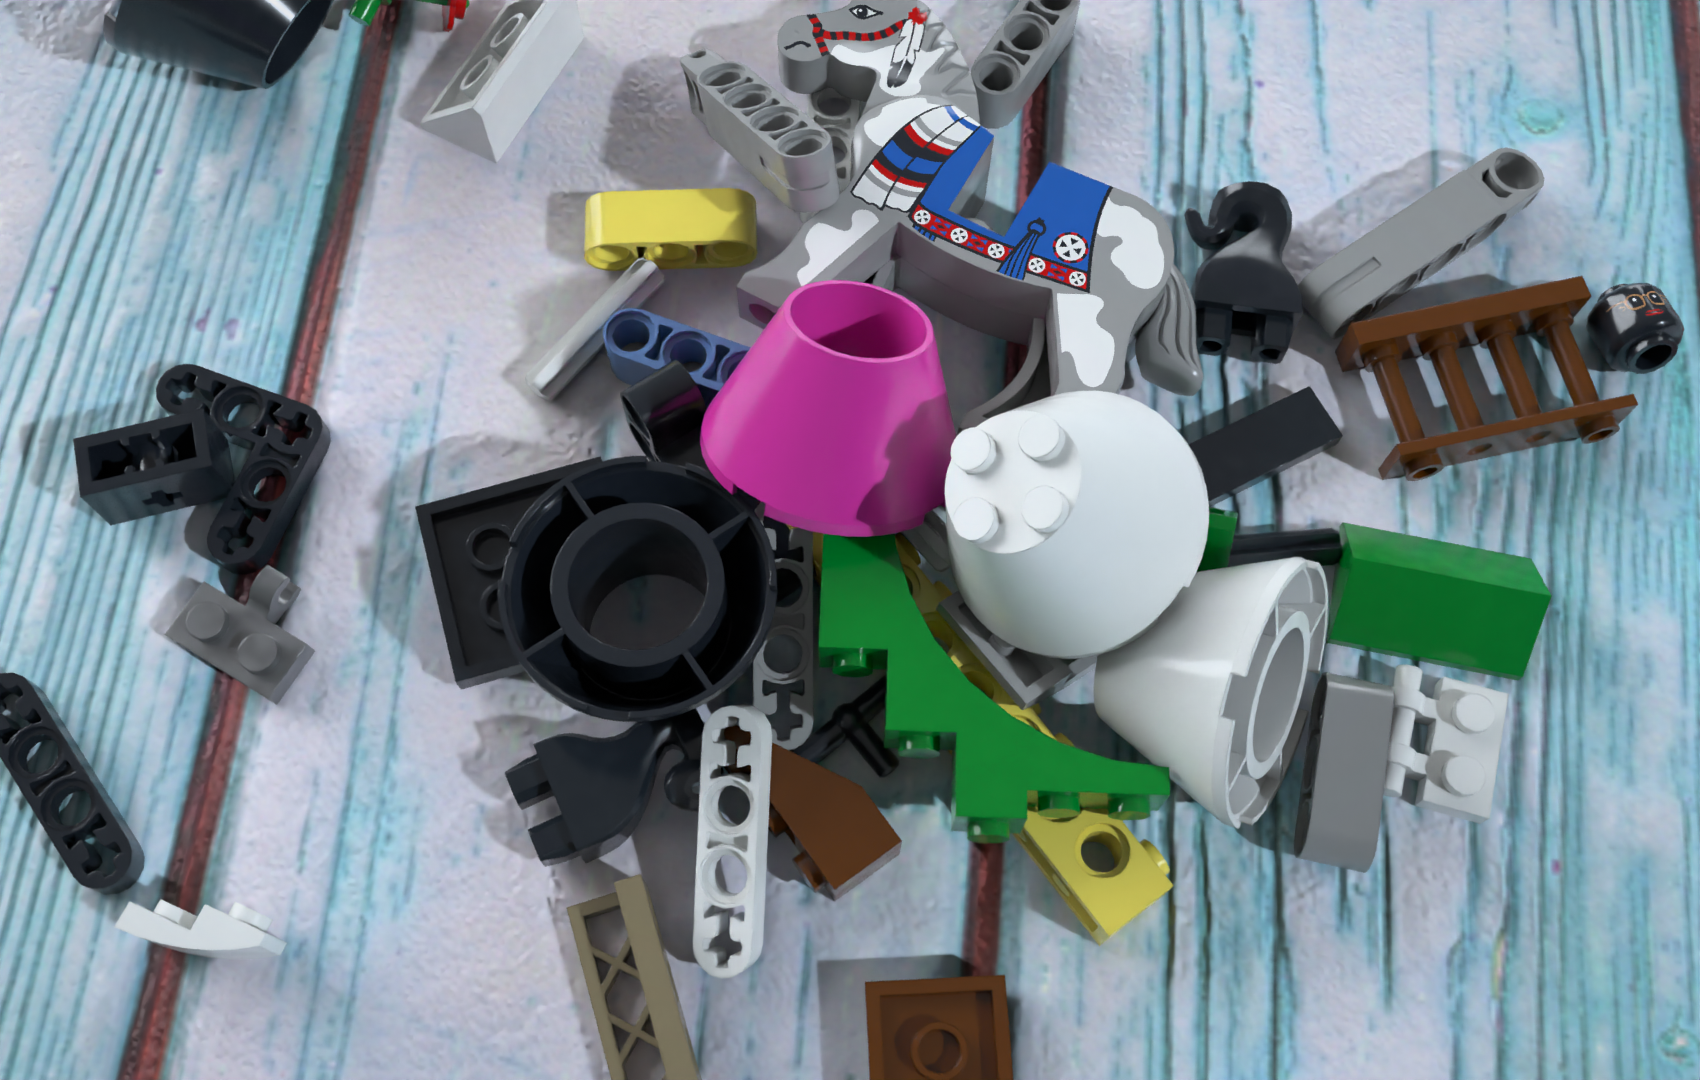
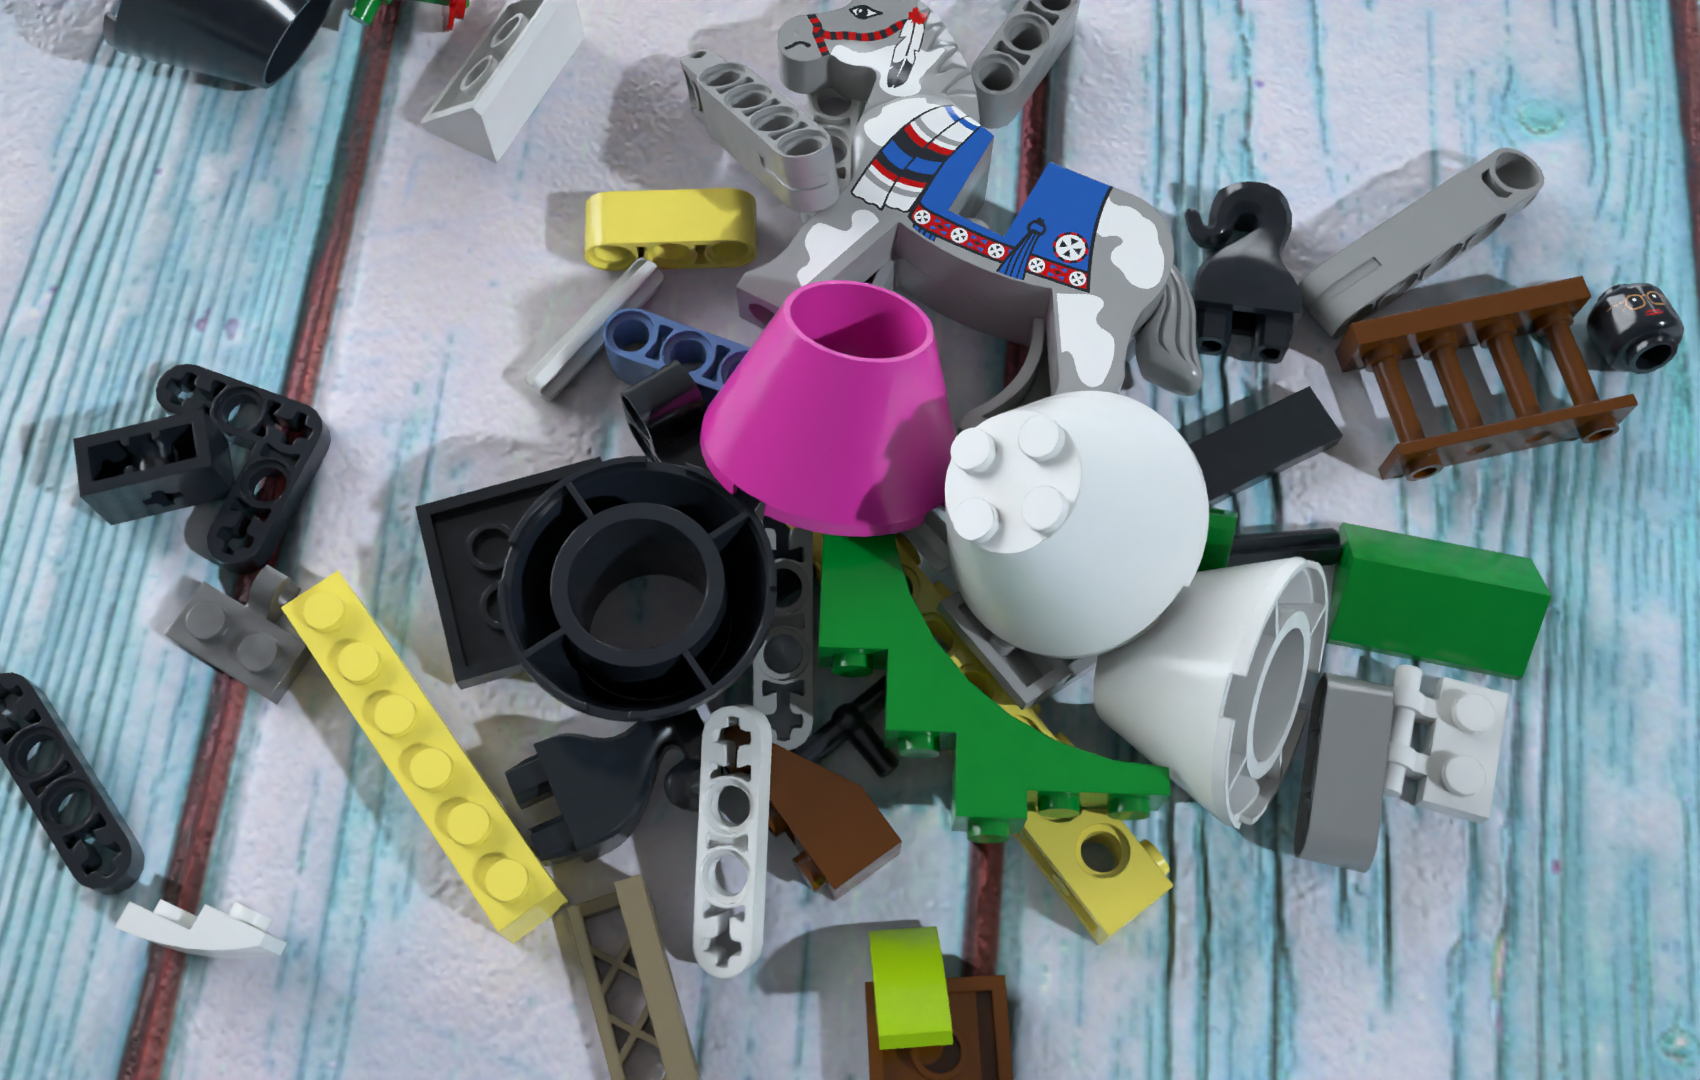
(425, 758): none -> light yellow brick
(909, 988): none -> lime slope

